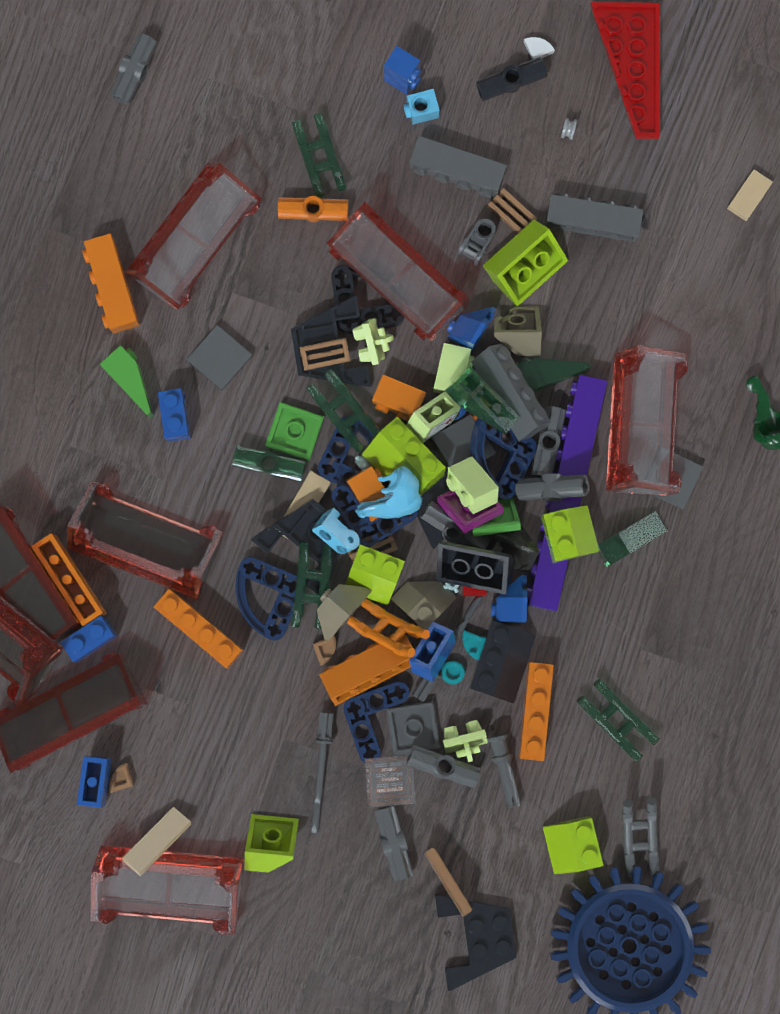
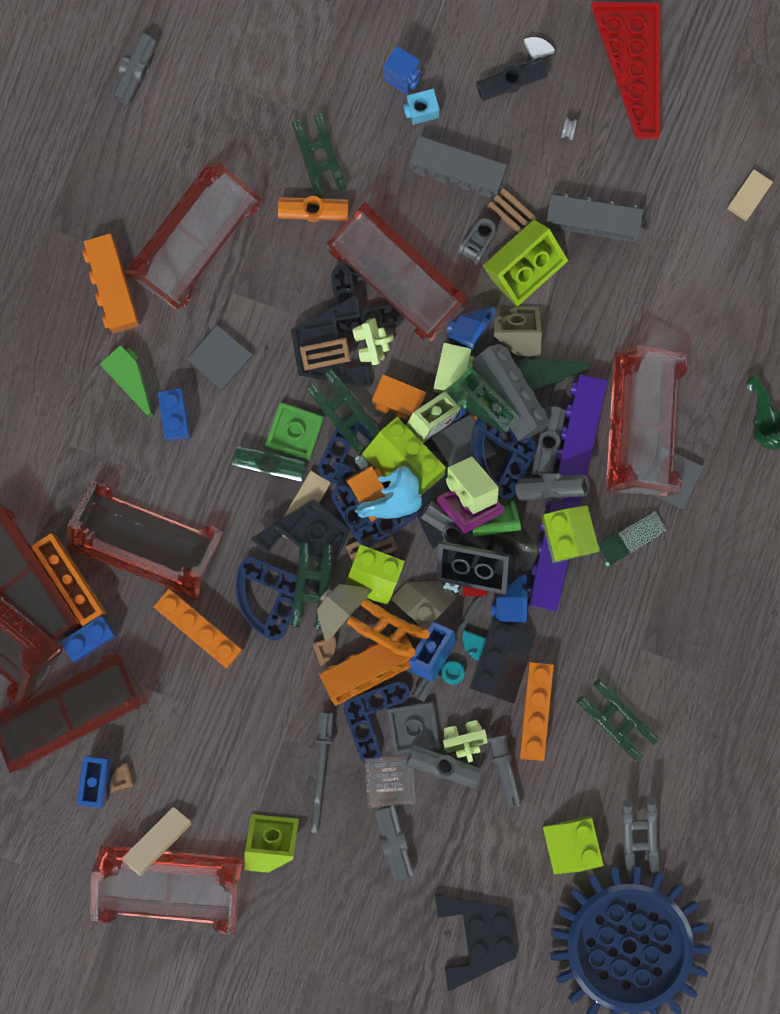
(335, 532): medium azure leg -> none
(448, 882): medium nougat tile -> none

